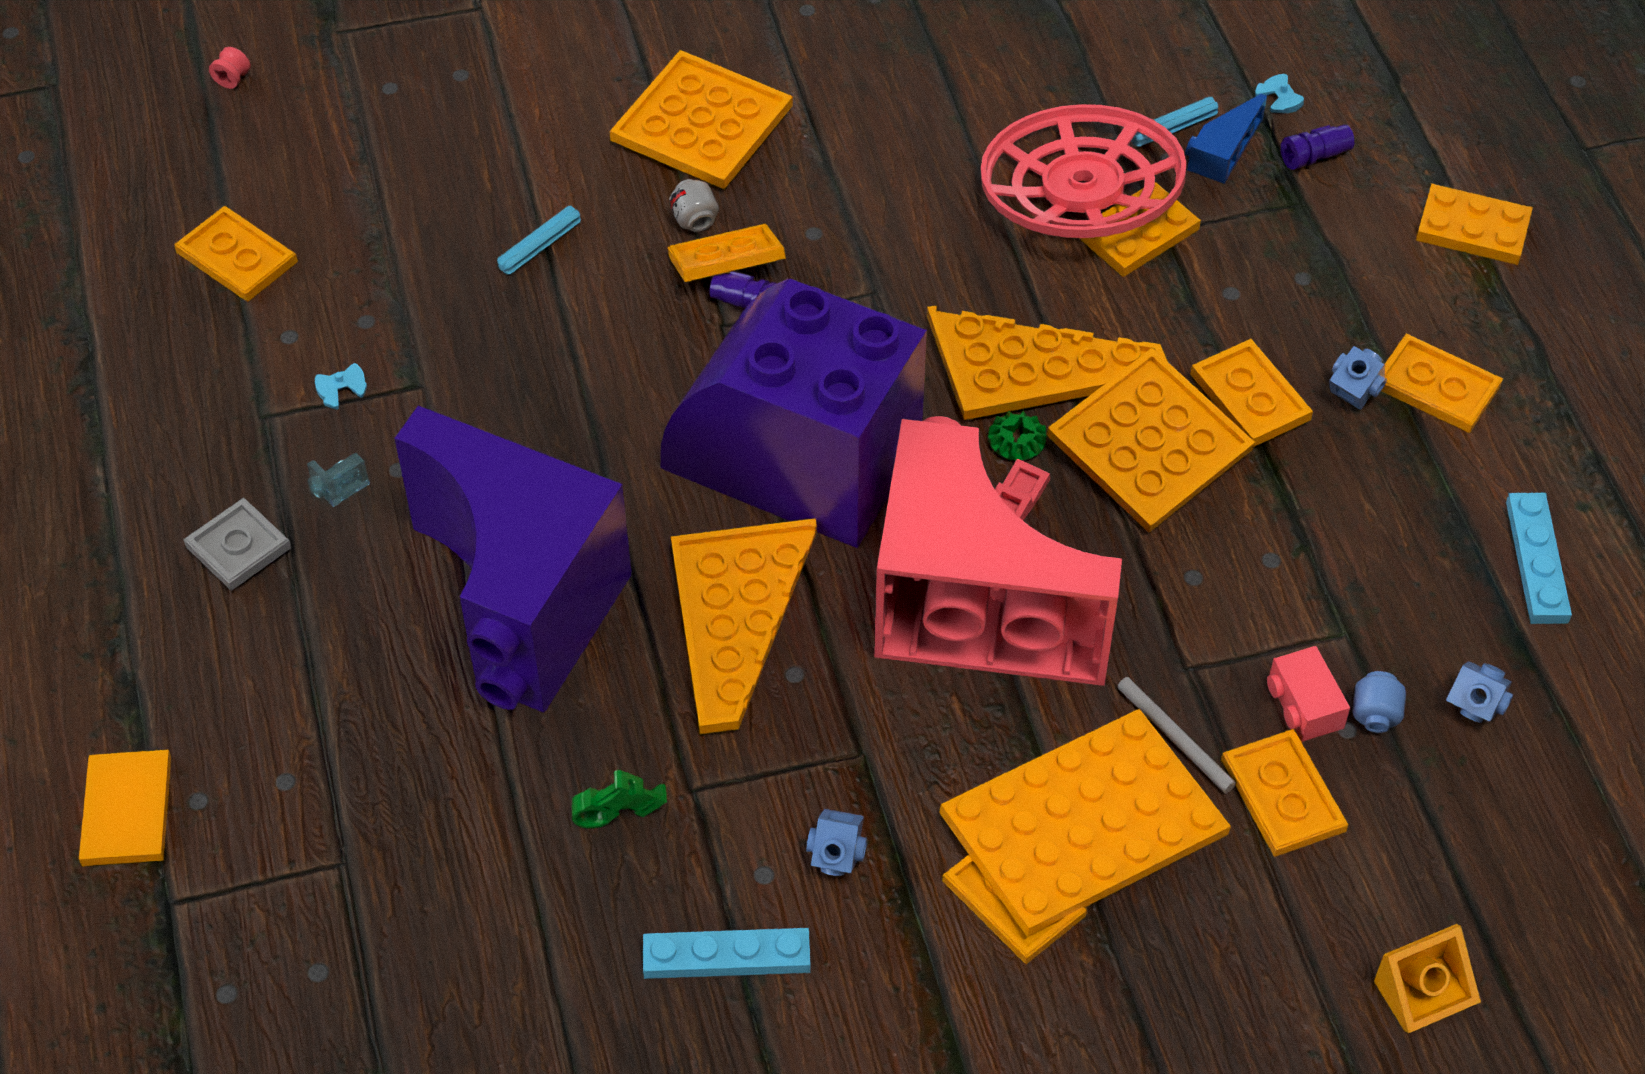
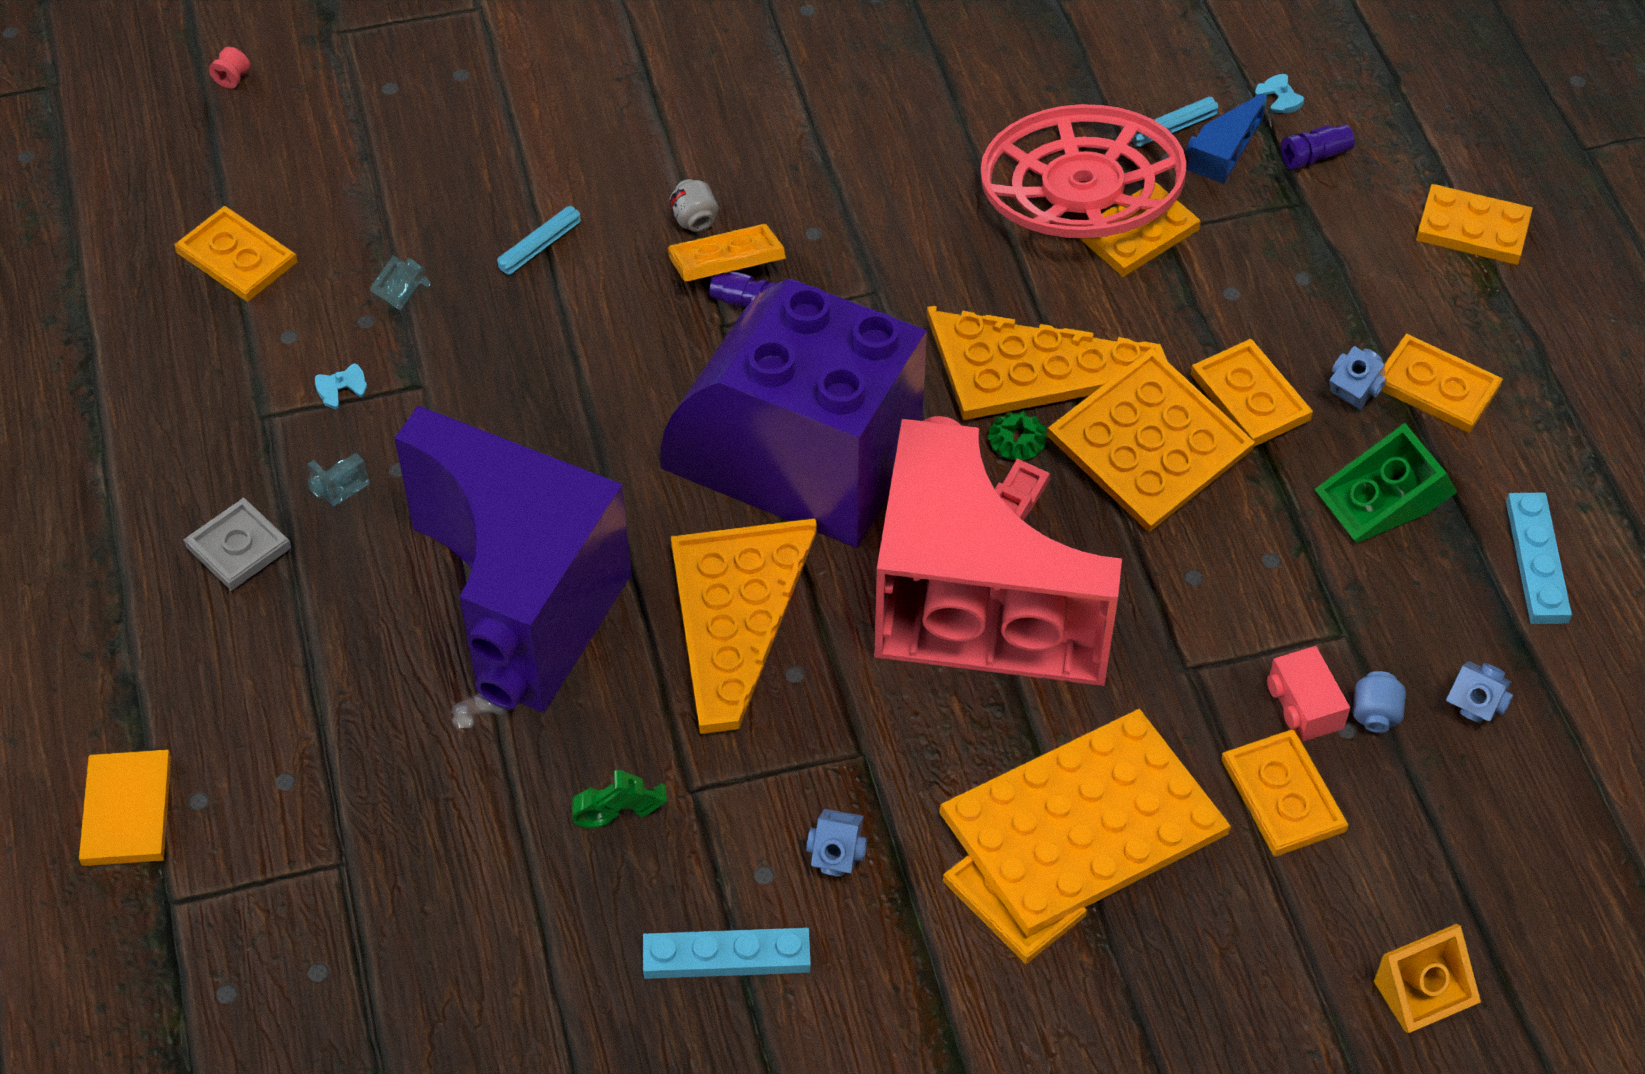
(399, 281): none -> clear light blue bracket
(475, 704): none -> clear arm
(701, 119): light orange plate -> none
(1176, 735): light grey bar -> none
(1386, 486): none -> green slope

